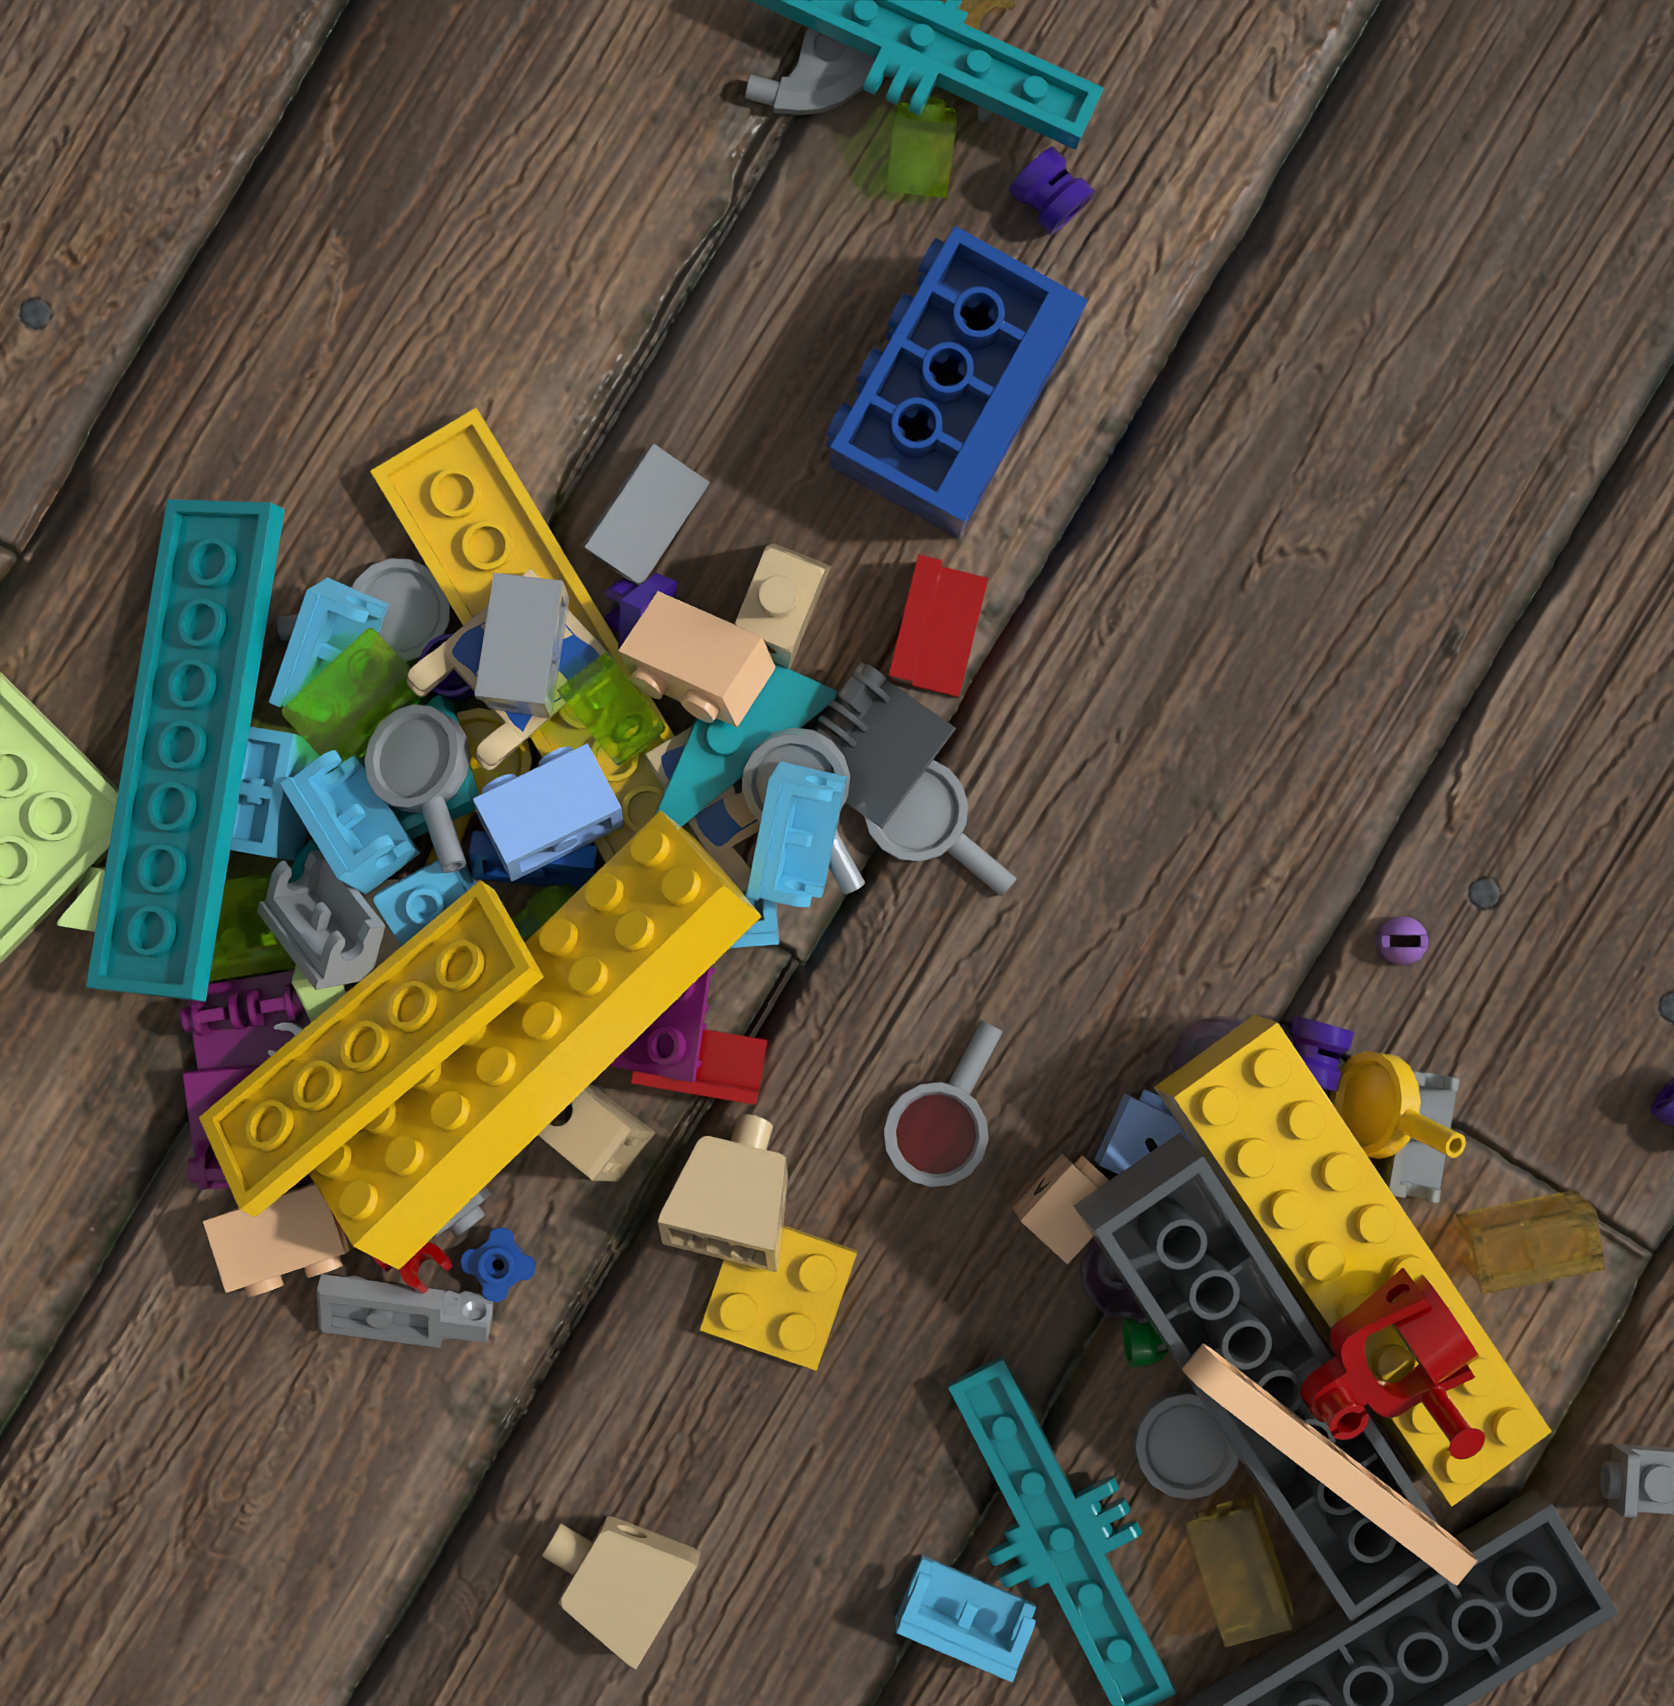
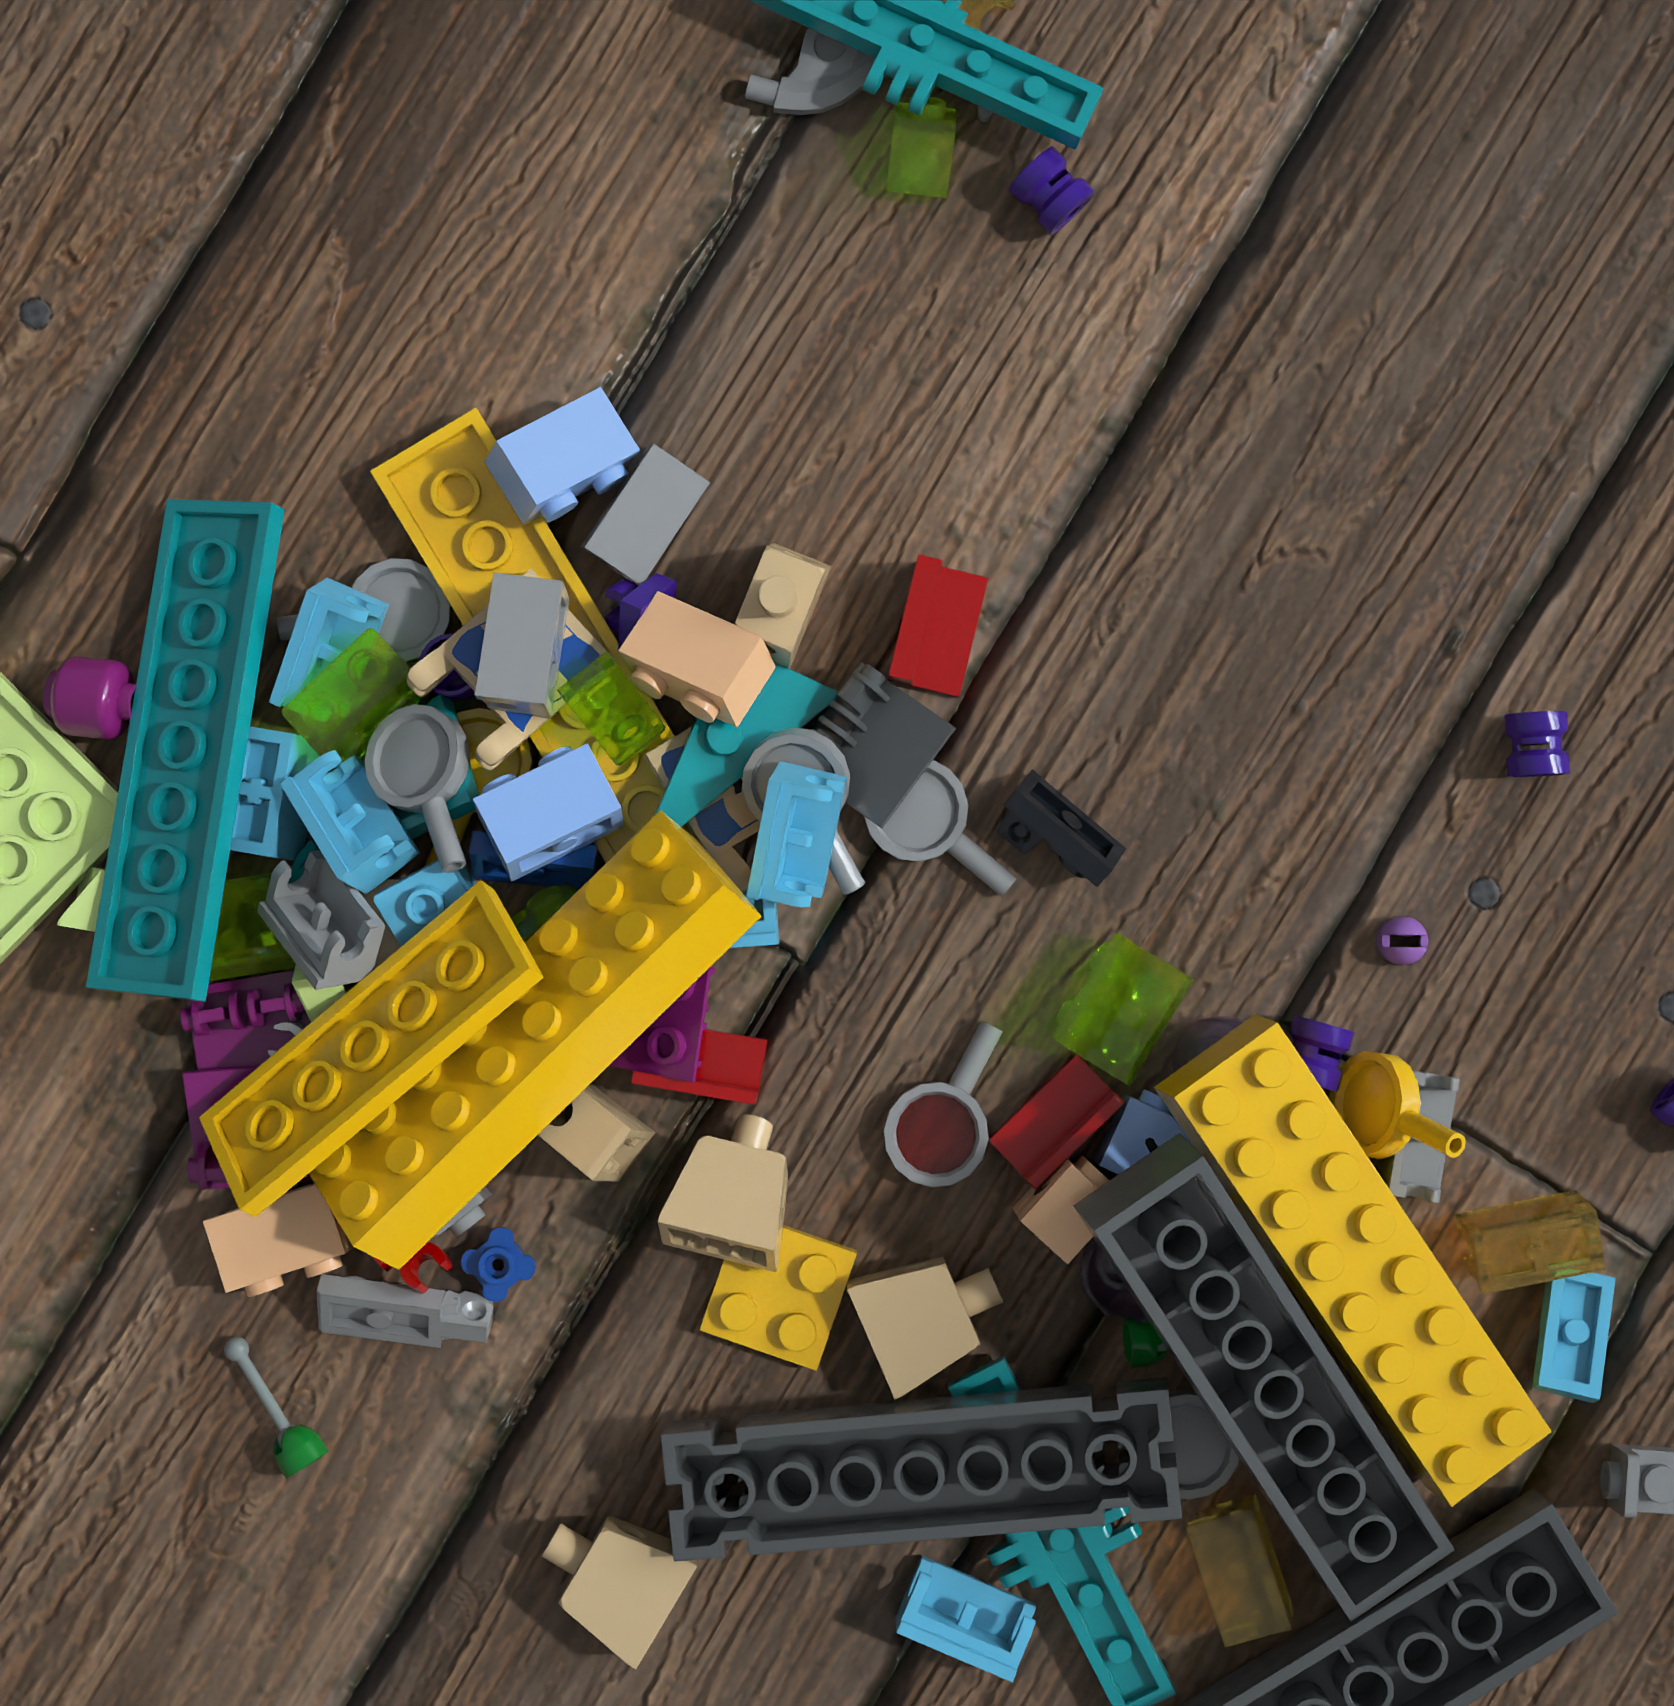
(90, 697): none -> magenta head
(296, 1444): none -> hinge
(563, 457): none -> light blue brick
(920, 1318): none -> tan torso
(921, 1469): none -> dark grey brick
(994, 369): blue brick -> none
(1042, 813): none -> black hinge
(1055, 1121): none -> red panel
(1121, 1008): none -> clear neon green bracket
(1329, 1464): light nougat beam -> none
(1436, 1341): red piece -> none
(1536, 730): none -> dark purple wheel
(1574, 1336): none -> medium azure hinge

